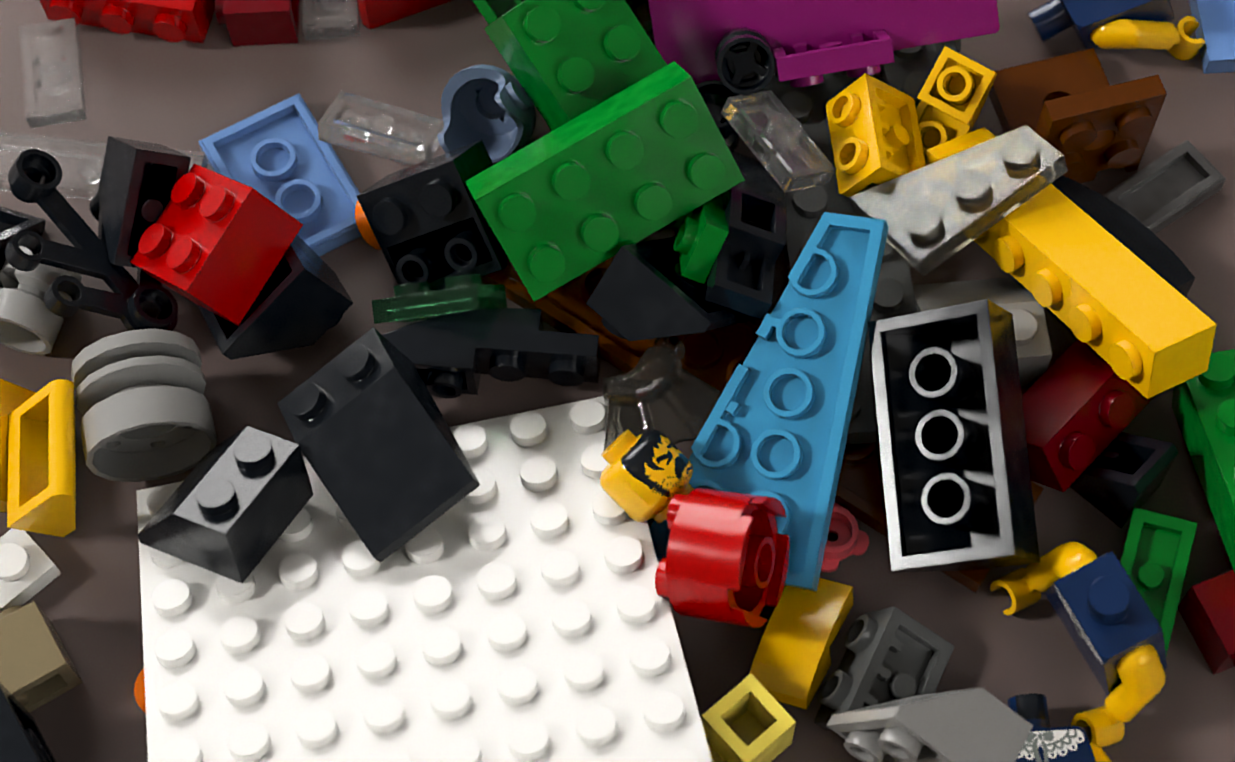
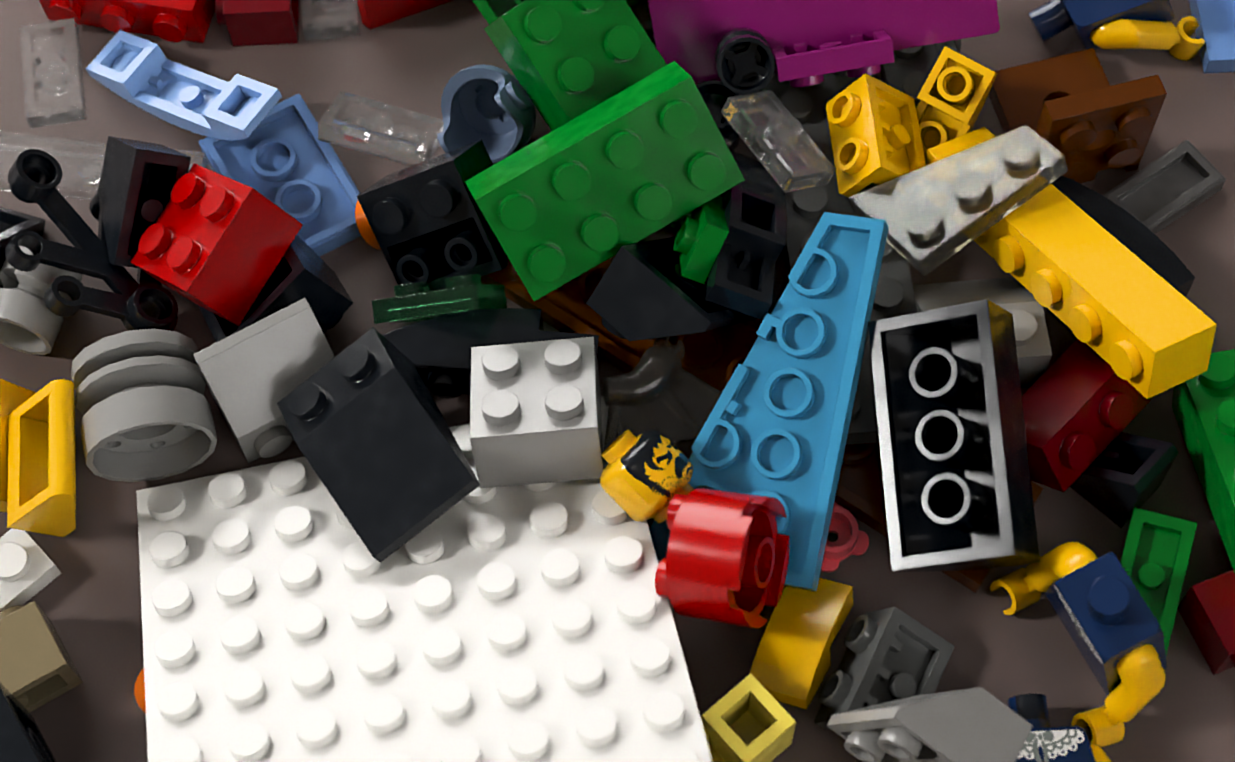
(181, 94): none -> light blue slope
(233, 504): black slope -> none
(259, 369): none -> light grey slope
(536, 412): none -> light grey brick

